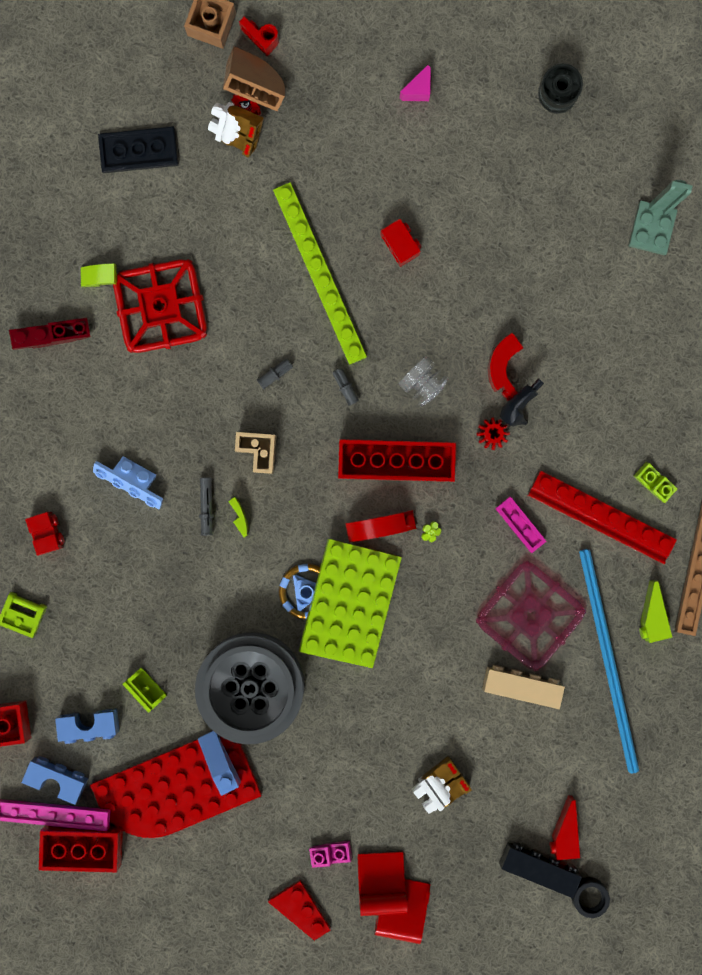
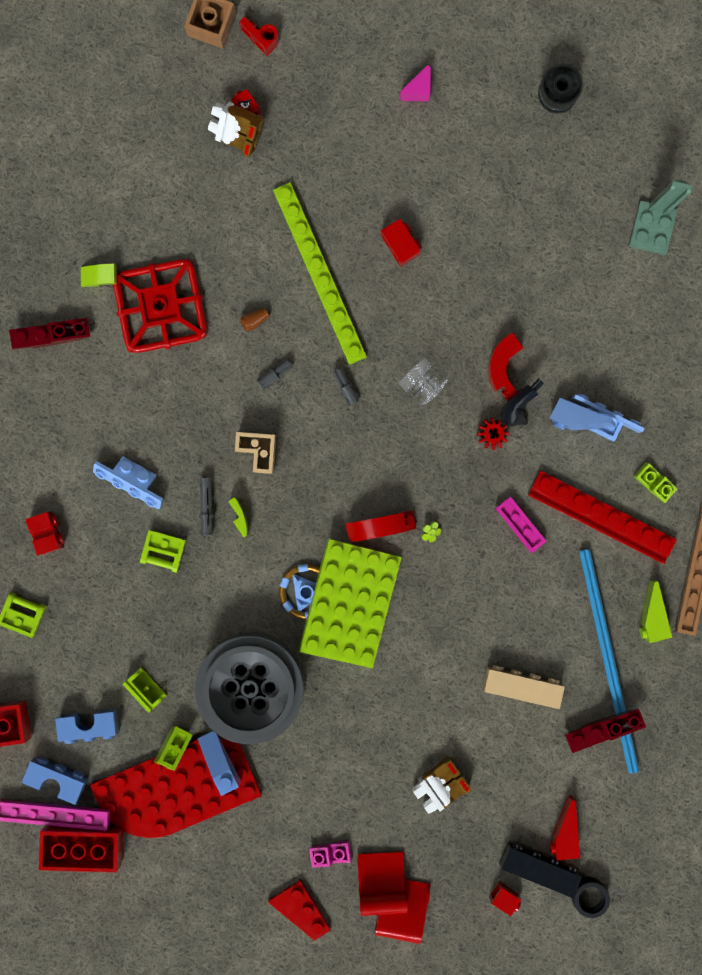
(138, 149): black tile -> none
(165, 545): none -> lime plate
(173, 748): none -> lime hinge
(253, 79): medium nougat brick -> none
(253, 319): none -> dark orange cone
(397, 460): red brick -> none
(505, 899): none -> red brick
(543, 616): clear pink plate -> none
(576, 417): none -> medium blue slope
(605, 729): none -> dark red slope
(608, 433): none -> light blue bracket

